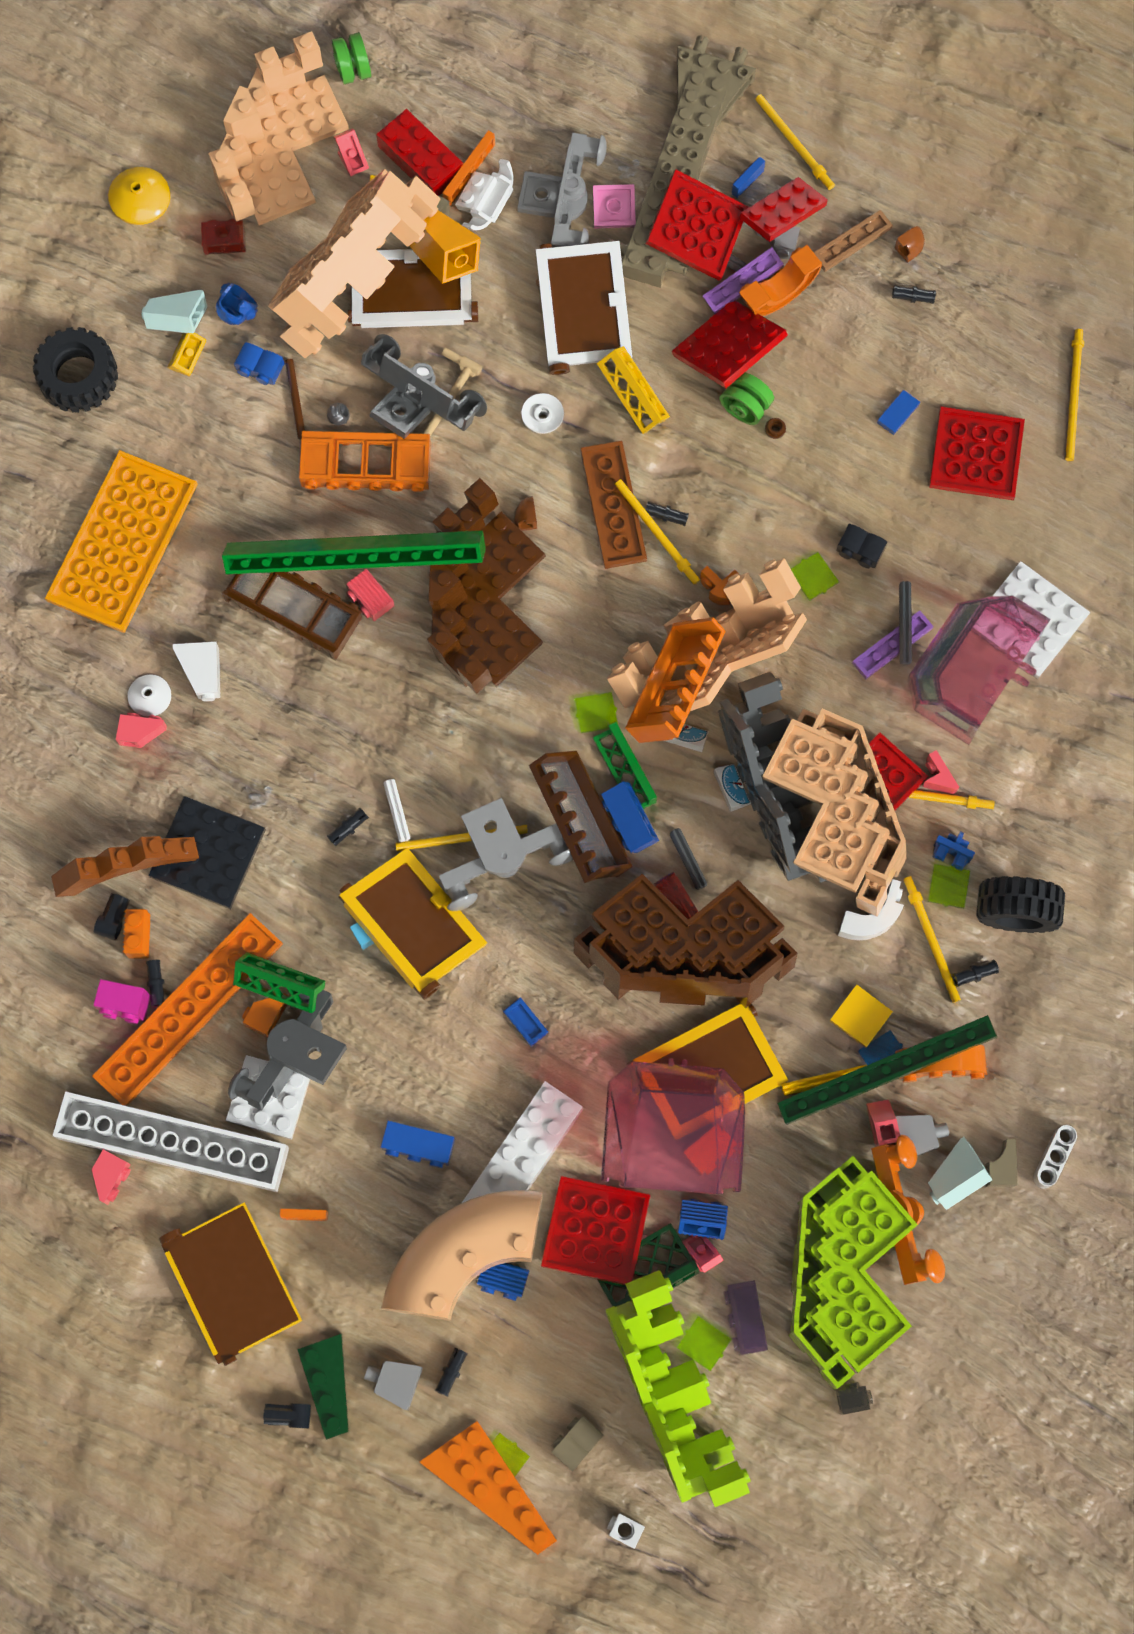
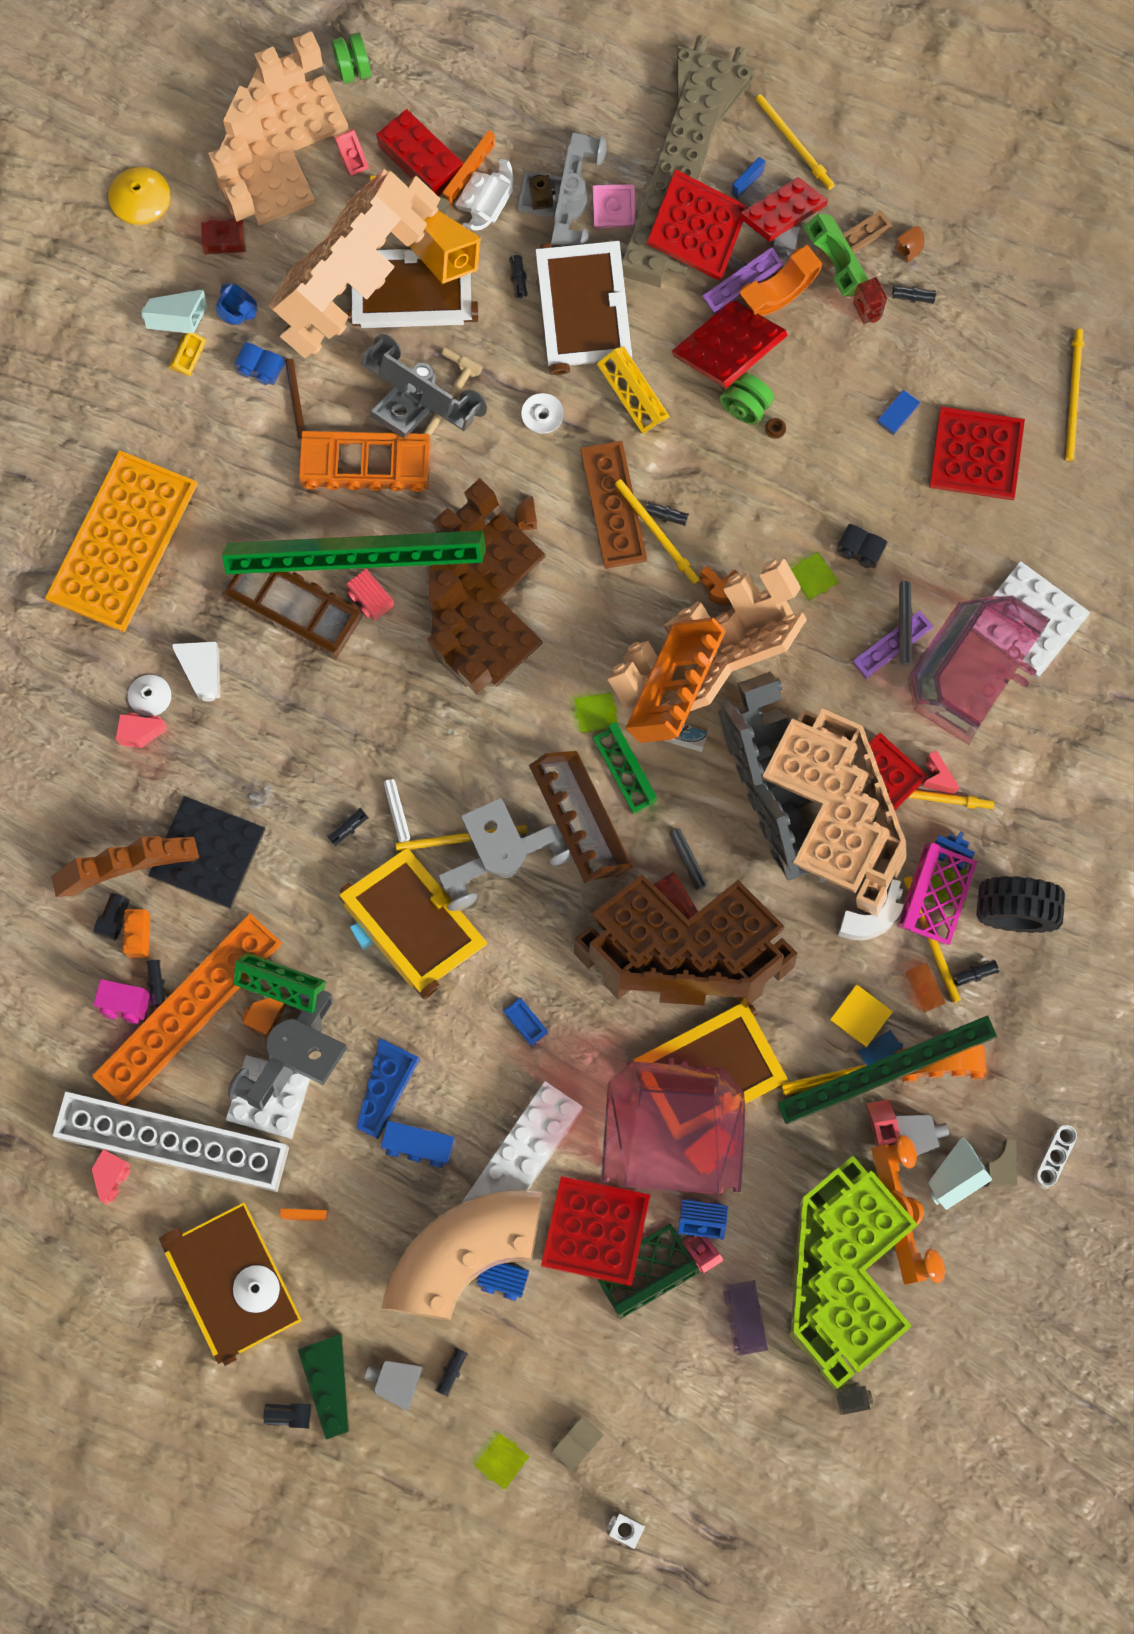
(65, 347): black tyre -> none
(267, 1293): none -> white dish
(338, 414): flat silver piece -> none
(388, 1080): none -> blue wing
(481, 1476): orange wing -> none
(518, 276): none -> black pin
(541, 191): none -> dark brown brick
(629, 817): blue brick -> none
(672, 1394): lime brick -> none
(704, 1343): clear neon green piece -> none
(731, 787): slope -> none
(827, 236): none -> bright green arch
(870, 301): none -> clear red brick
(919, 887): none -> dark pink fence
(925, 987): none -> clear orange plate

